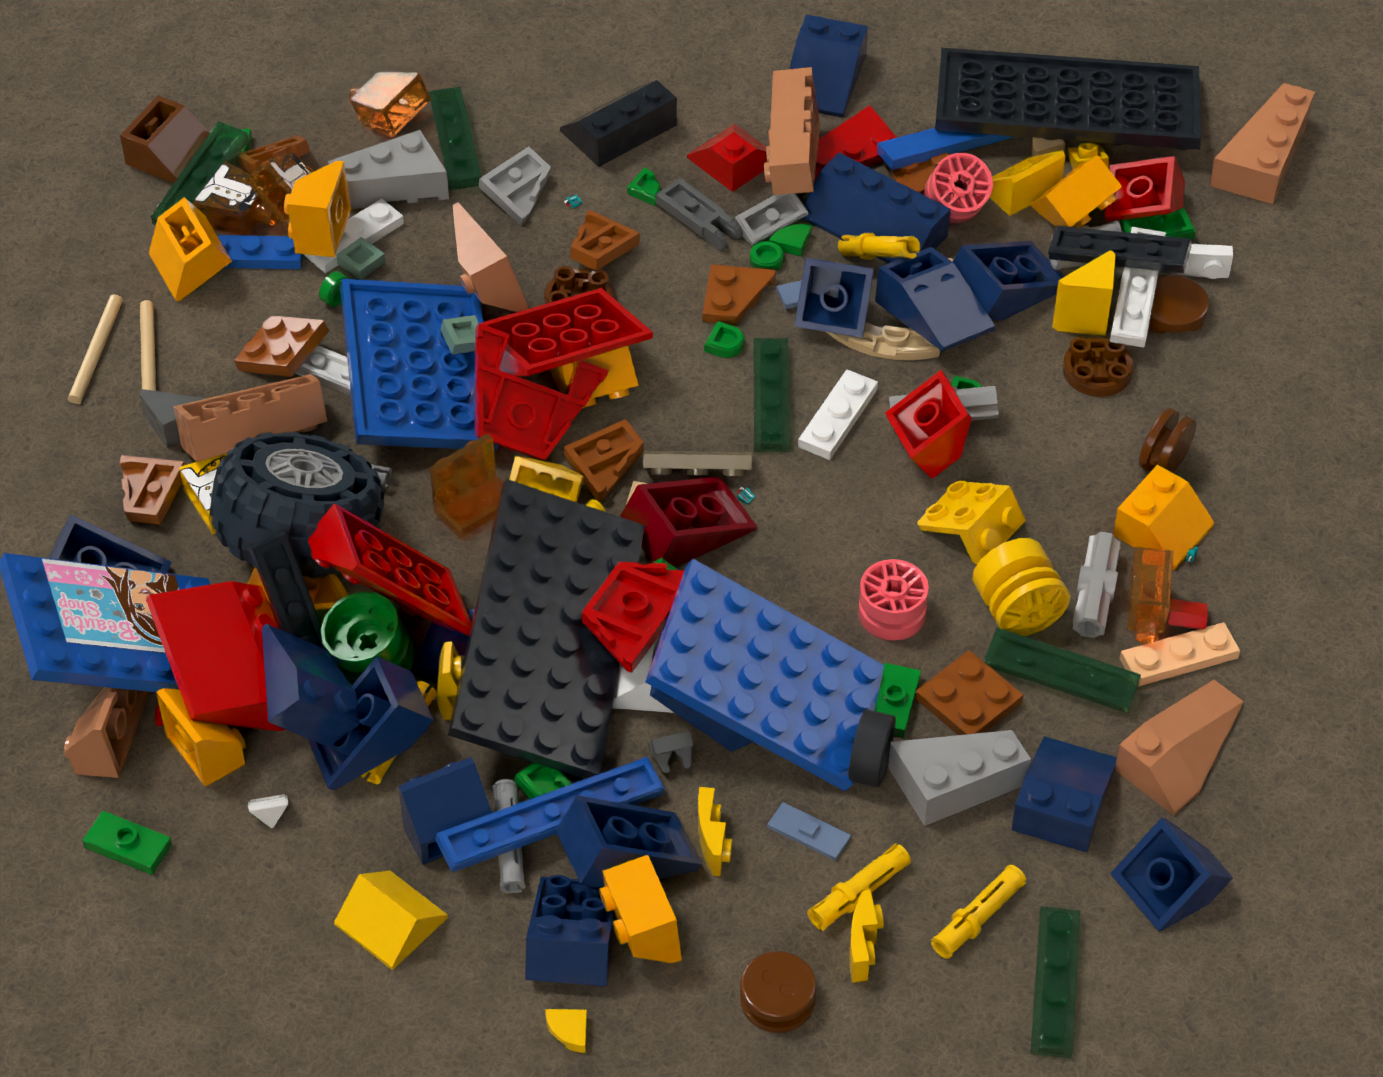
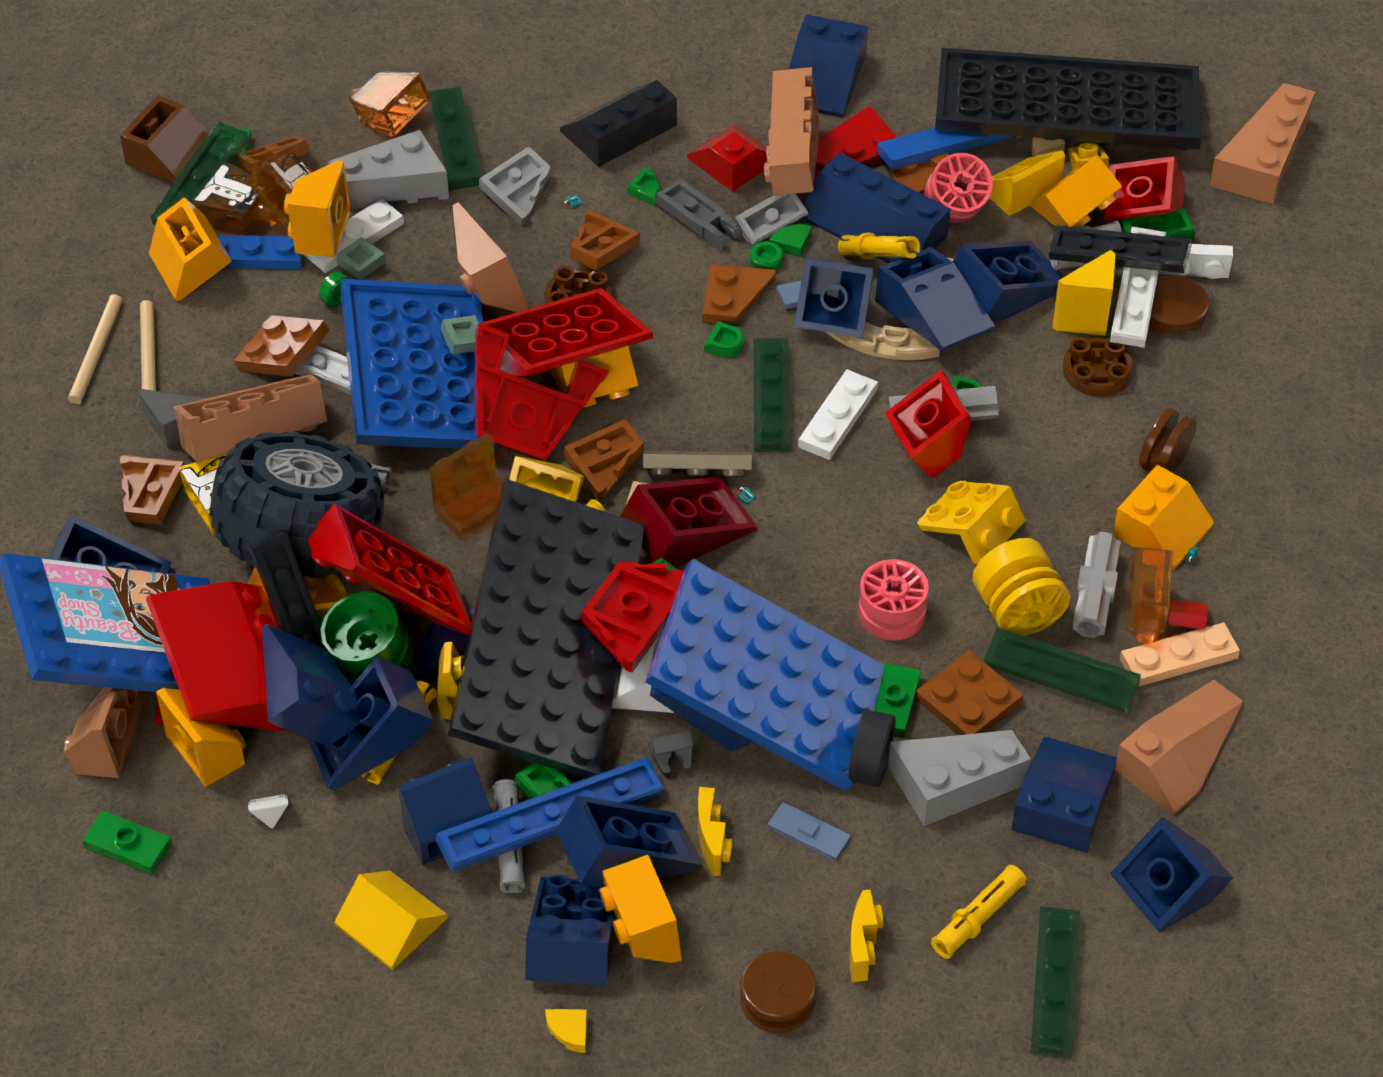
(845, 895): yellow pin -> none

